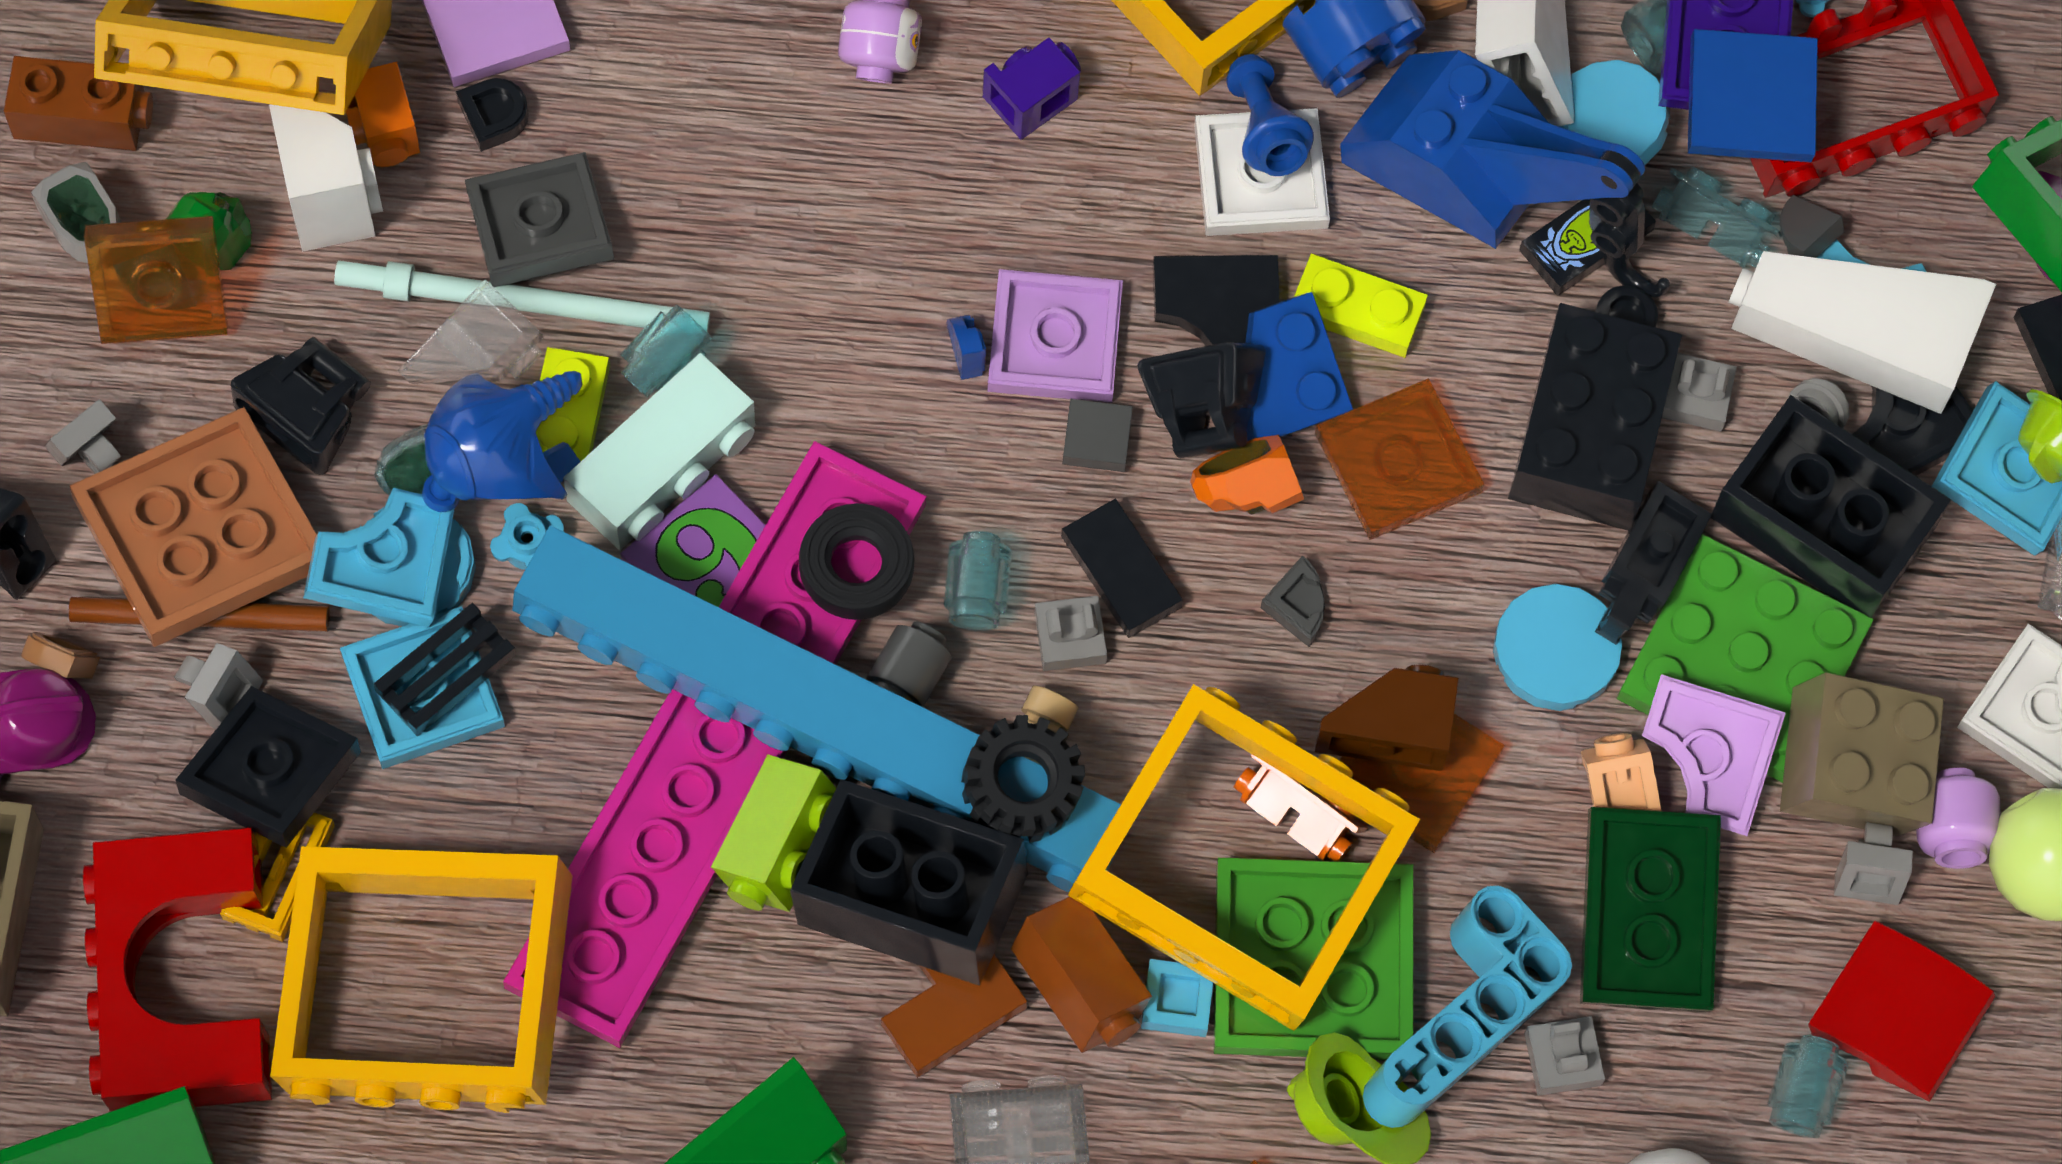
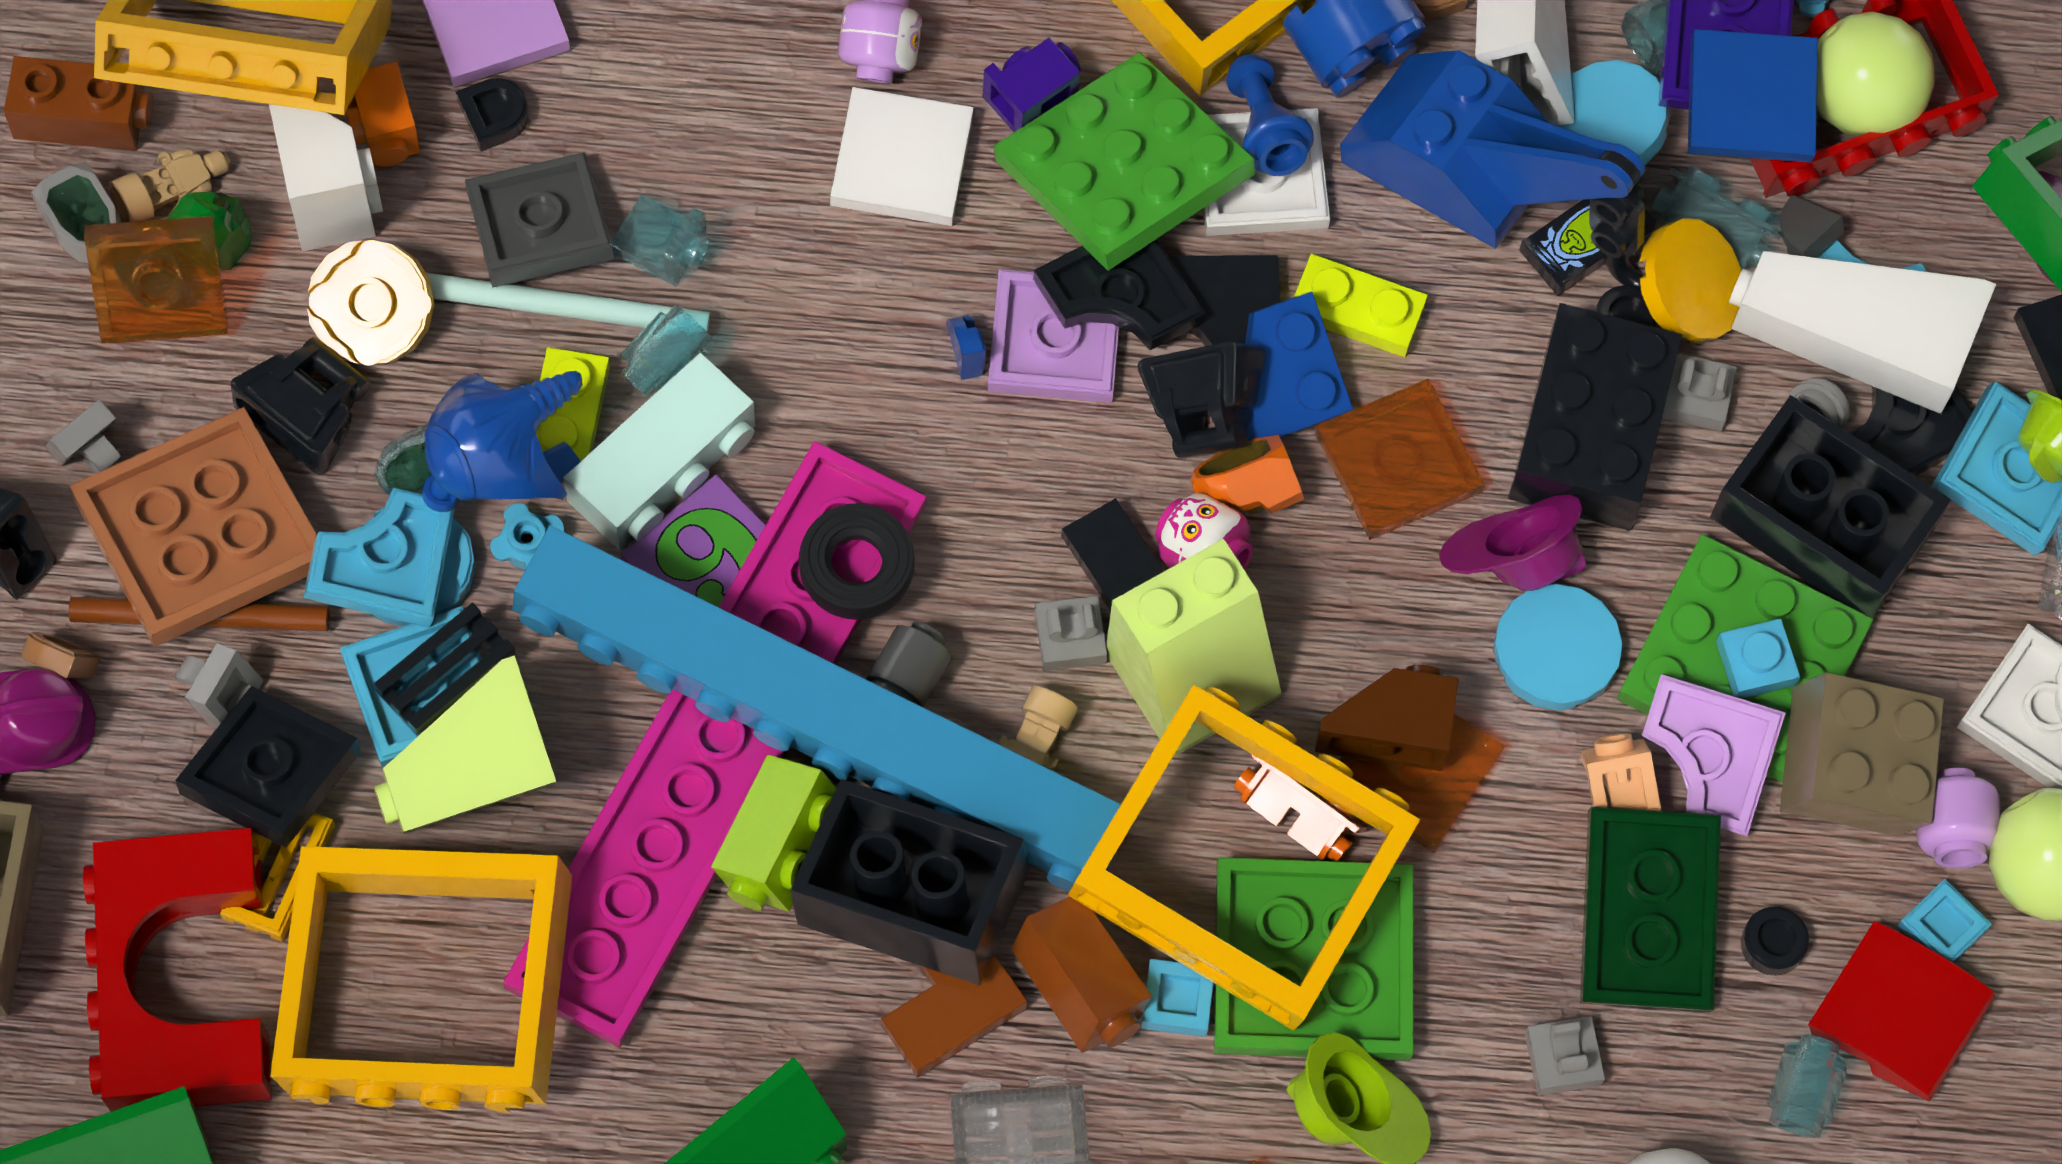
(180, 173): none -> tan piece
(370, 302): none -> tile
(469, 756): none -> yellowish green slope
(478, 337): clear slope -> none
(662, 240): none -> clear light blue bracket
(902, 156): none -> white tile
(977, 581): clear light blue brick -> none
(1029, 741): black tyre -> none
(1097, 435): dark grey tile -> none
(1124, 160): none -> bright green plate
(1136, 295): none -> black tile
(1192, 628): none -> yellowish green slope
(1198, 523): none -> head
(1297, 602): dark grey tile -> none
(1463, 1023): medium azure beam -> none
(1521, 546): none -> magenta piece
(1650, 560): black hinge -> none
(1690, 279): none -> yellow tile
(1758, 659): none -> medium azure plate
(1774, 941): none -> black tile
(1872, 74): none -> yellowish green piece
(1873, 868): light grey tile -> none
(1945, 922): none -> medium azure tile

